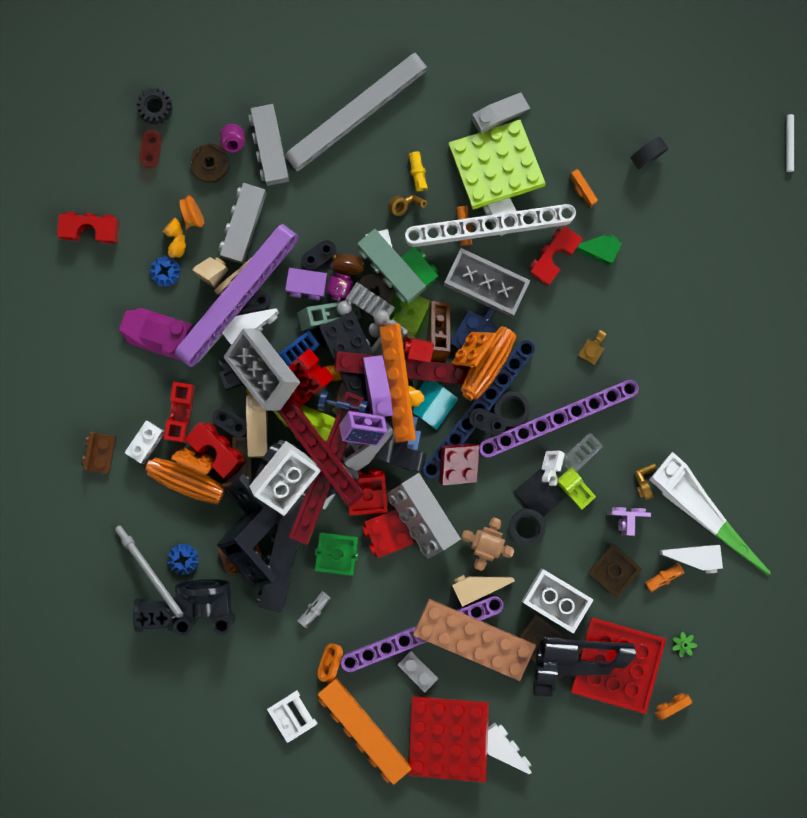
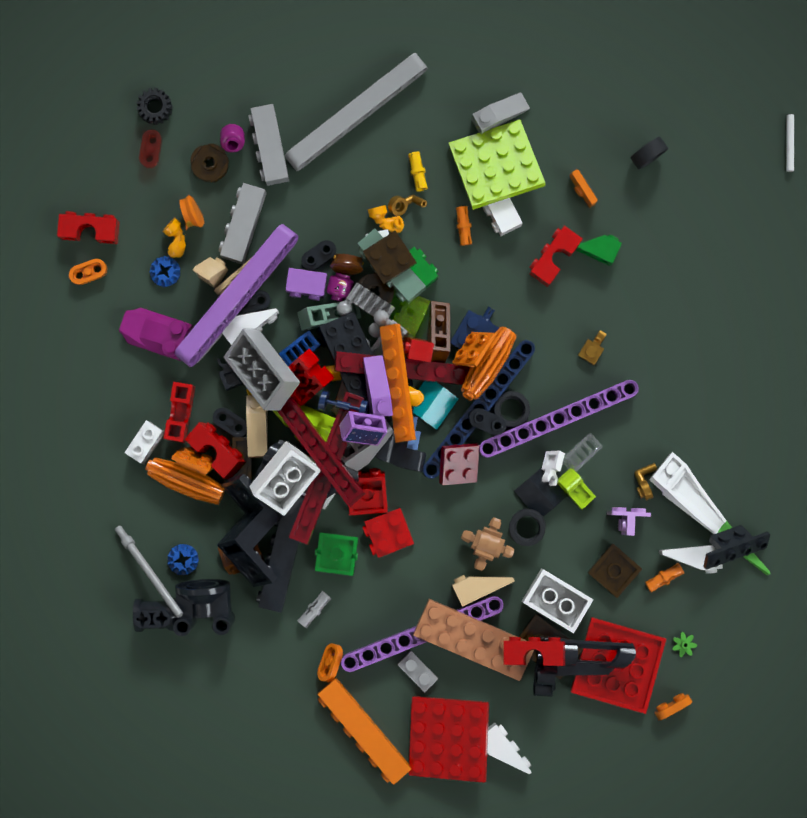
(88, 271): none -> orange plate
(99, 452): reddish brown bracket -> none
(286, 719): white plate -> none
(389, 257): none -> dark brown plate
(392, 223): none -> light orange arm
(423, 516): light grey brick -> none
(486, 283): light grey brick -> none
(497, 219): white beam -> none
(551, 650): none -> red arch
(733, 545): none -> black bracket

